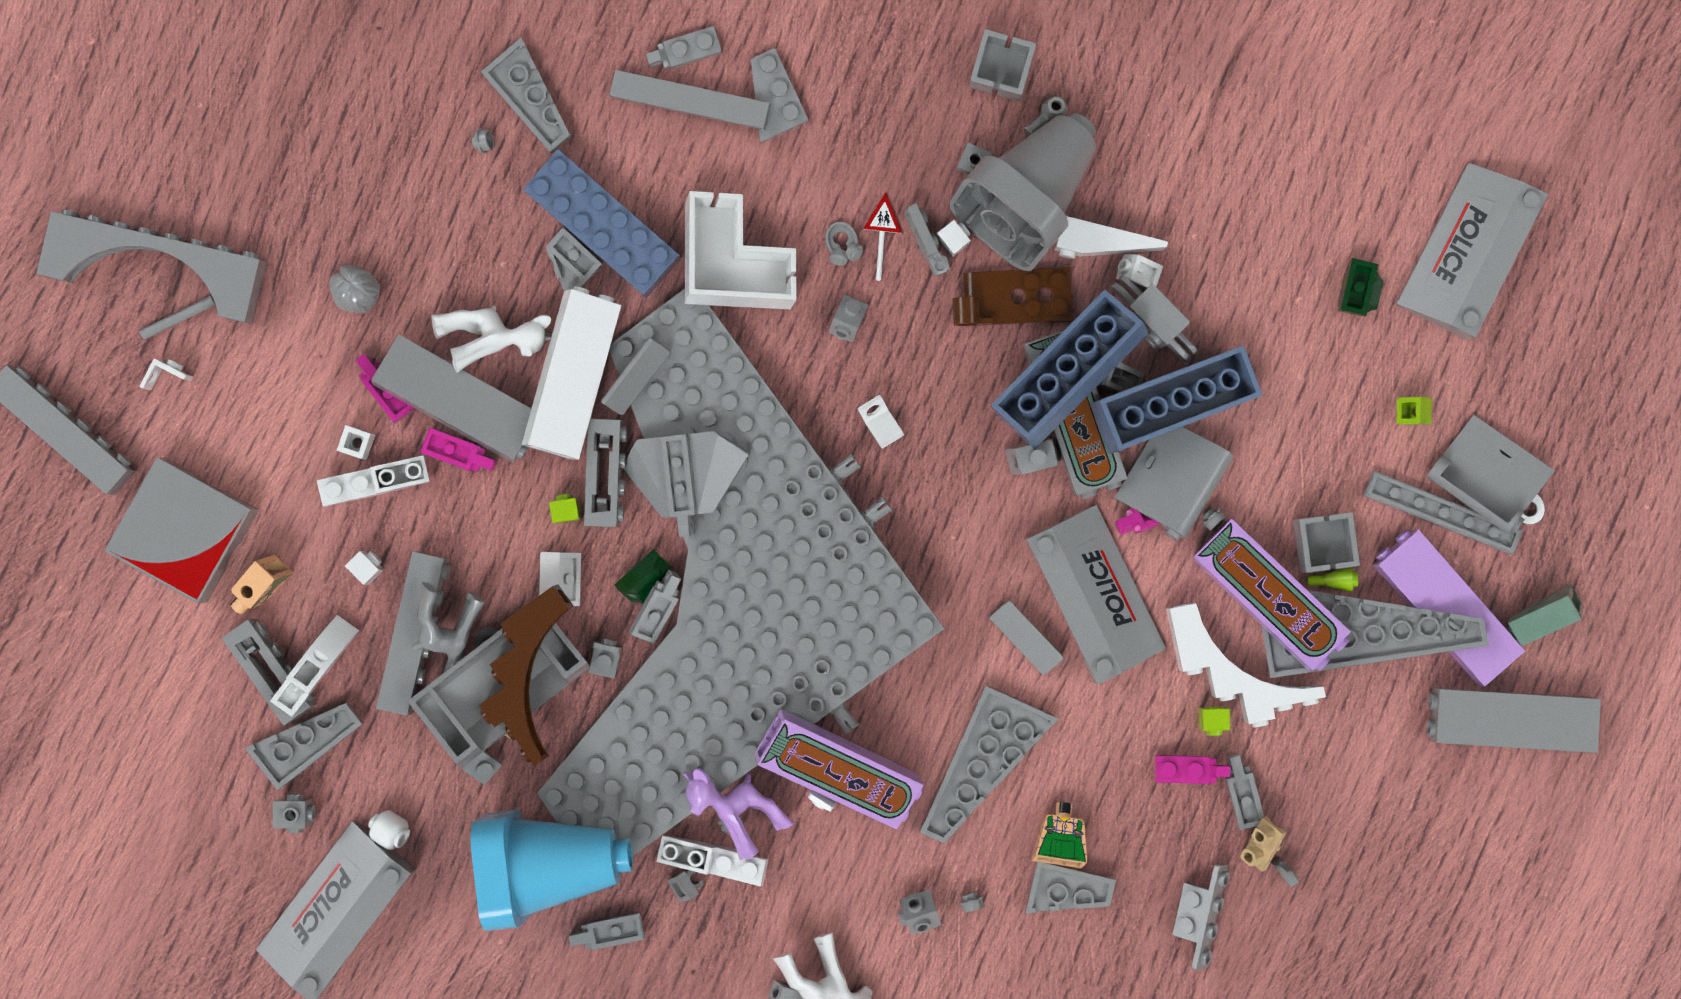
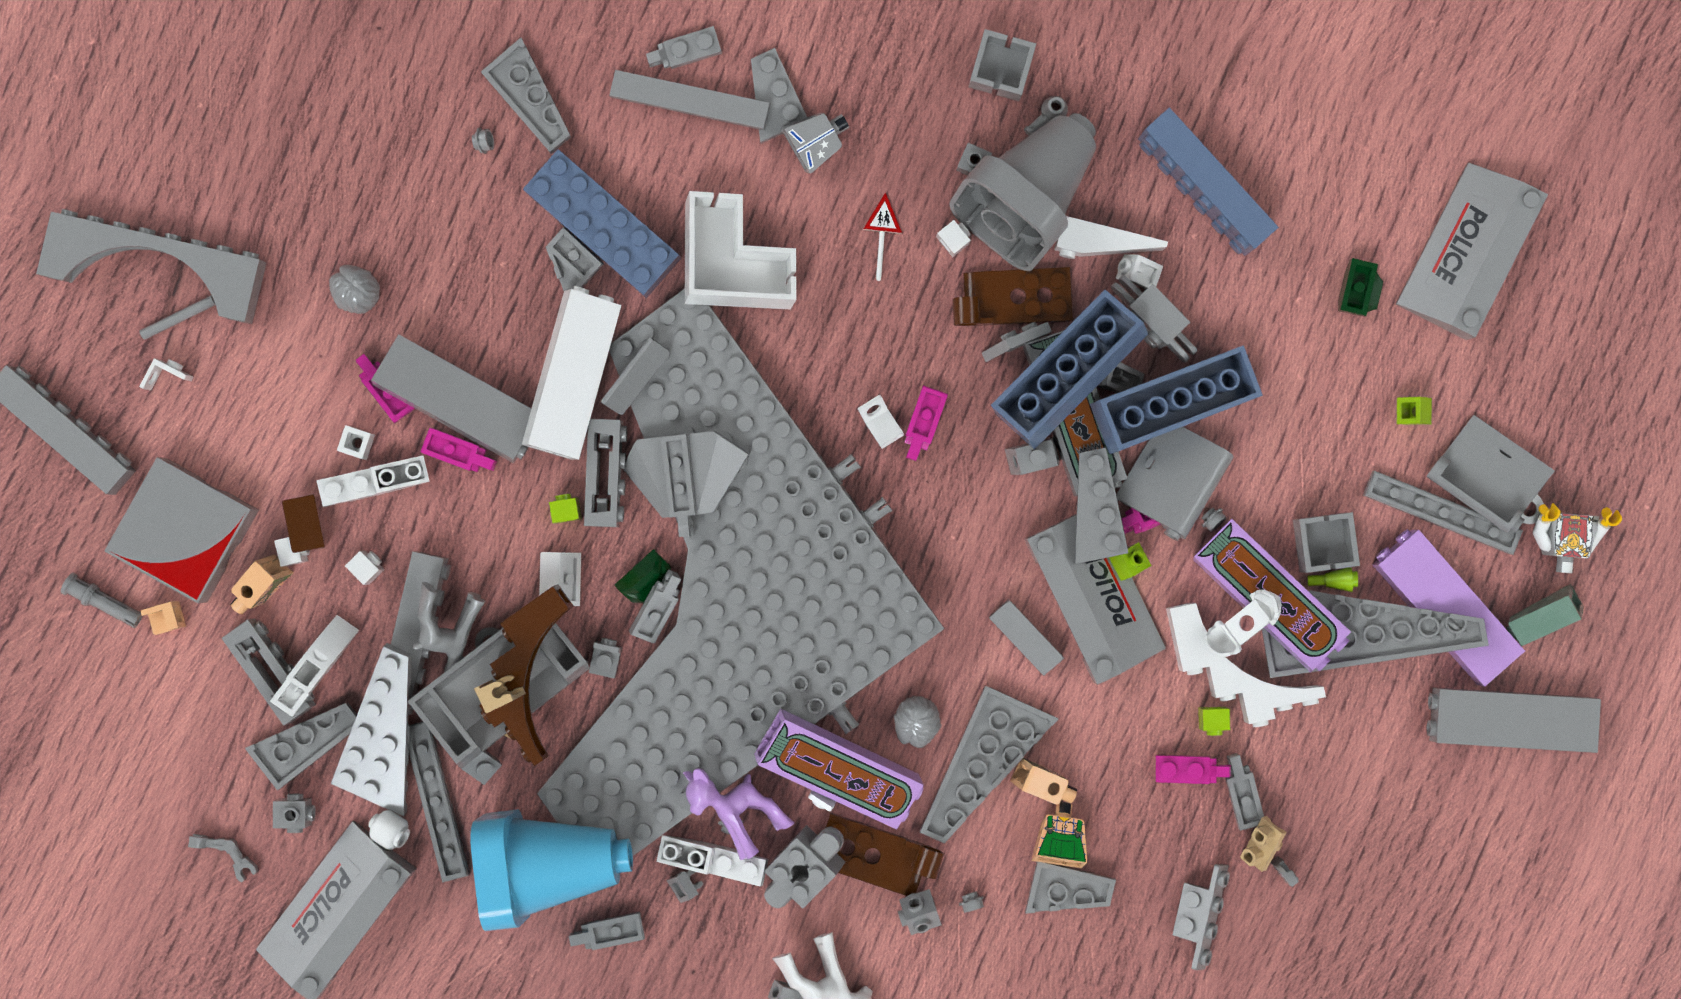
(91, 595): none -> light grey pin
(165, 617): none -> light nougat panel
(230, 847): none -> light grey piece
(285, 554): none -> white plate
(303, 524): none -> reddish brown panel
(378, 743): none -> wing
(436, 803): none -> light grey tile
(495, 336): white animal -> none
(495, 694): none -> tan hinge
(804, 867): none -> light grey brick
(815, 139): none -> light grey torso
(838, 256): light grey piece -> none
(848, 318): light grey bracket -> none
(900, 860): none -> reddish brown hinge
(917, 721): none -> light grey hair
(924, 421): none -> dark pink hinge
(926, 241): light grey hinge -> none
(1012, 340): none -> light grey wing
(1042, 782): none -> light nougat torso
(1098, 514): none -> light grey wing
(1131, 563): none -> lime plate
(1206, 183): none -> sand blue brick
(1228, 637): none -> white piece
(1571, 534): none -> torso

